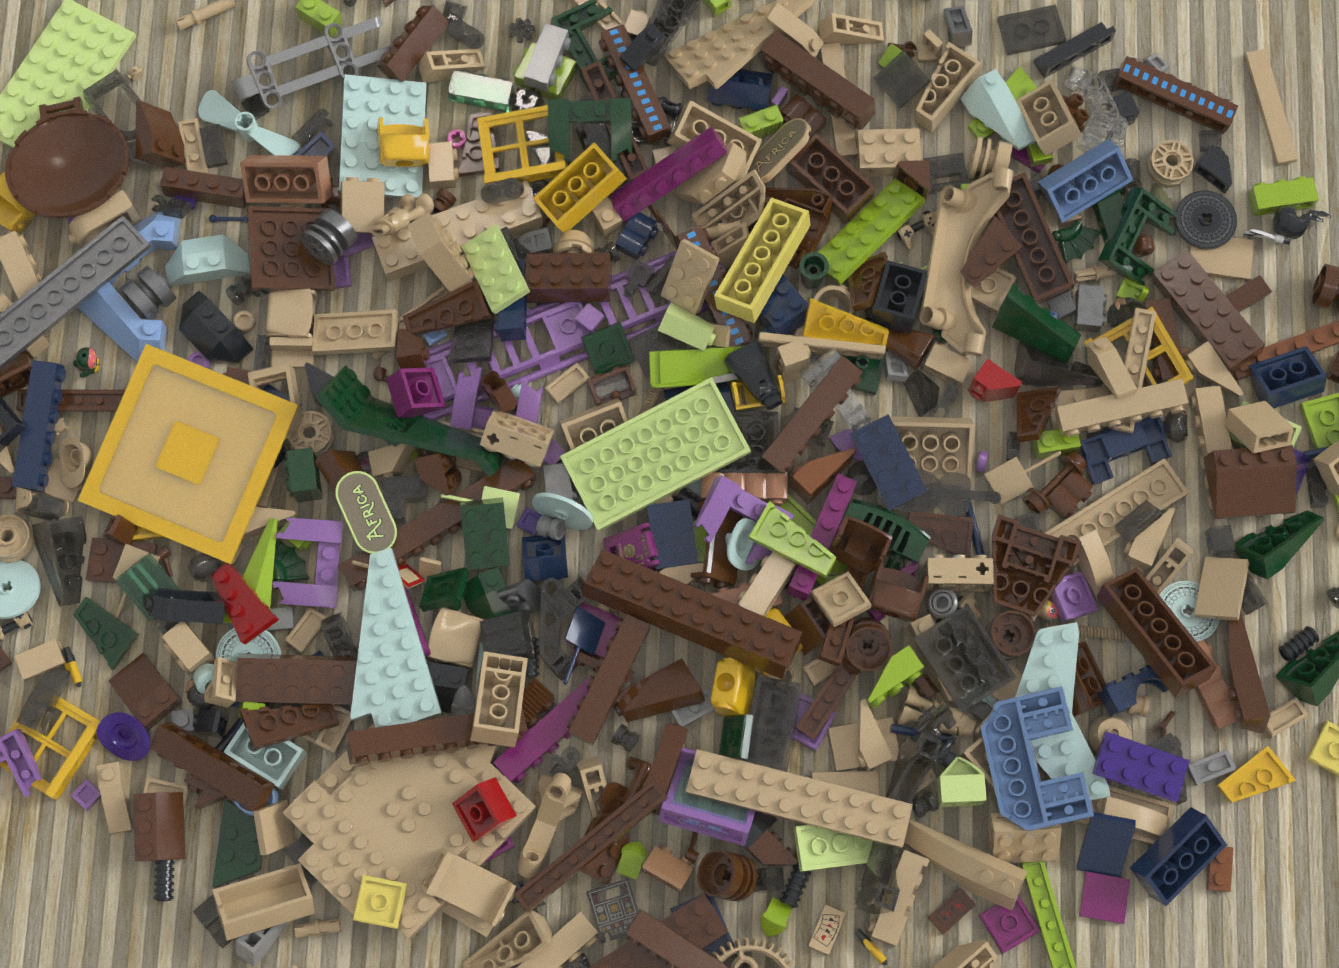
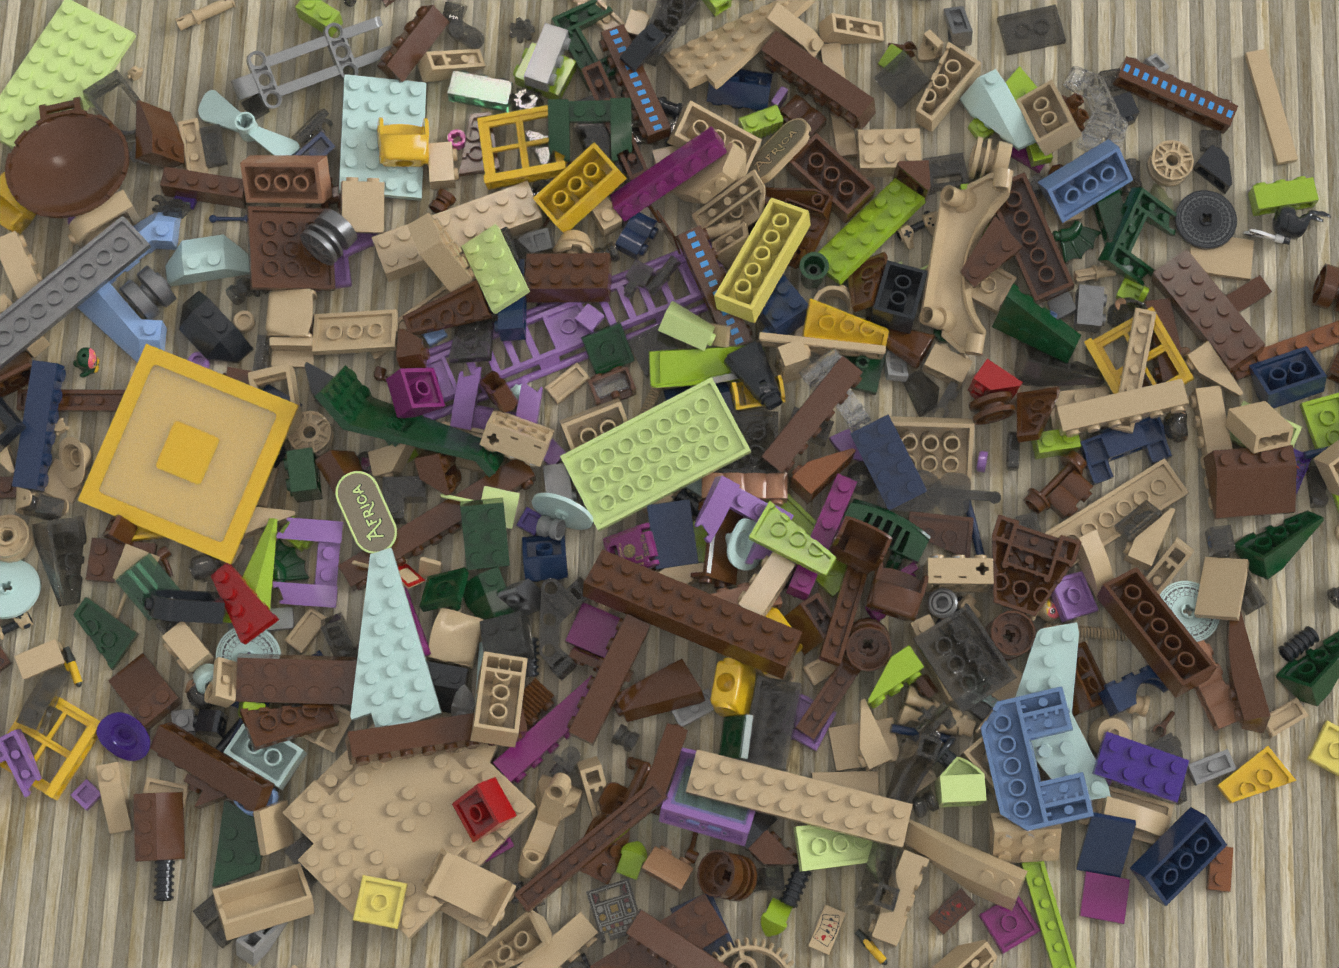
(317, 928): tan pin -> none
(399, 218): tan piece -> none
(502, 191): clear smoke piece -> none
(584, 633): dark blue piece -> none
(690, 276): tan plate -> none
(841, 599): tan tile -> none
(992, 408): none -> reddish brown wheel
(1011, 478): tan piece -> none
(1074, 49): black fence -> none
(1109, 367): tan slope -> none
(1144, 245): reddish brown piece -> none

